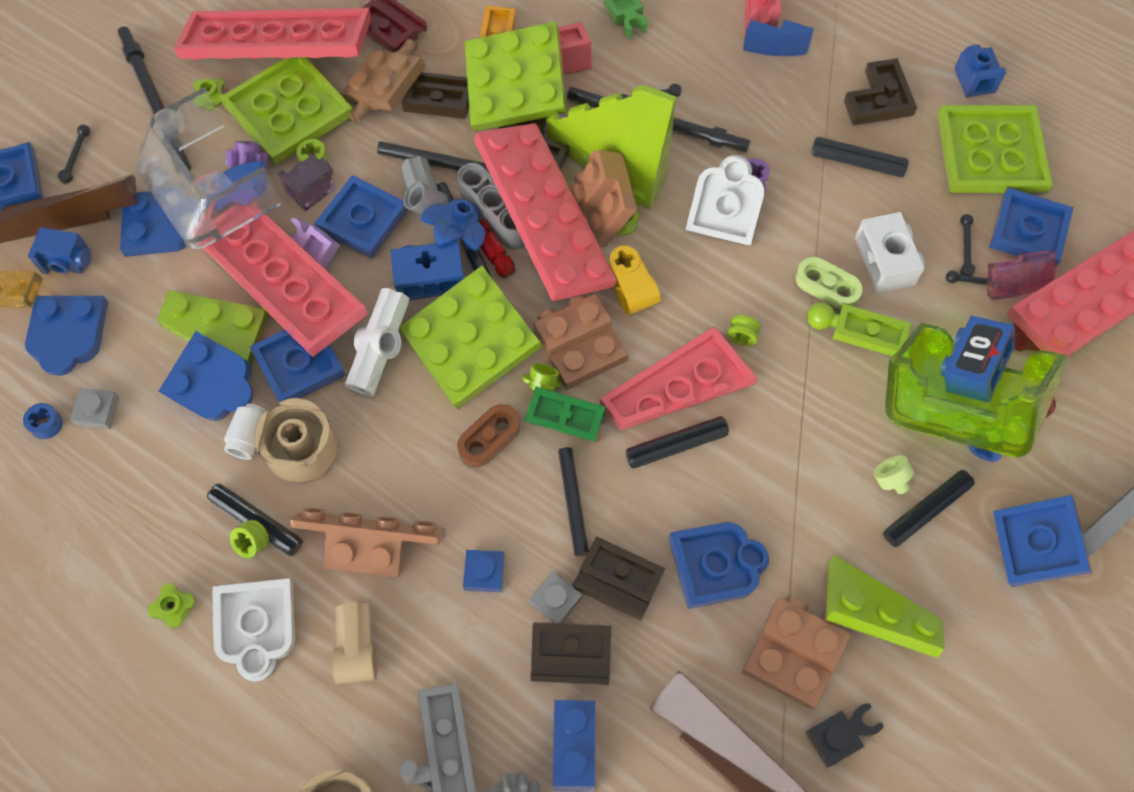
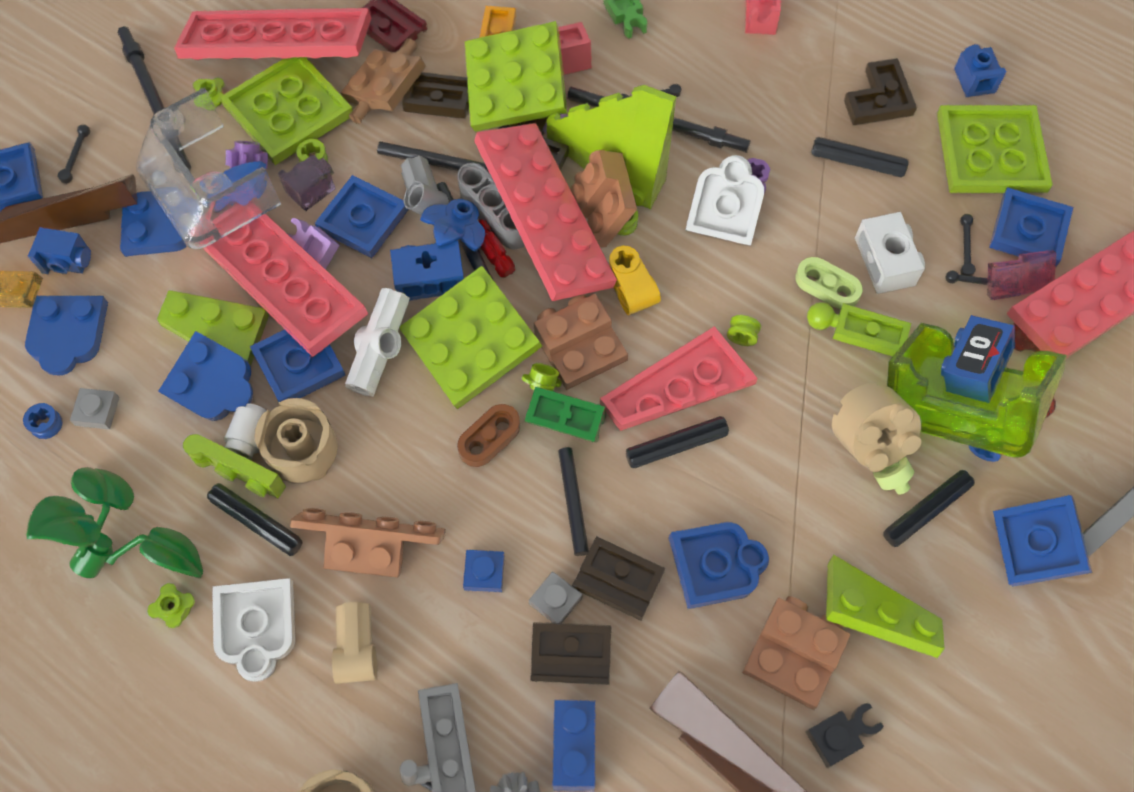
(67, 523): none -> green plant
(232, 466): none -> lime plate
(249, 530): lime bush -> none
(789, 40): blue slope -> none
(877, 426): none -> tan brick

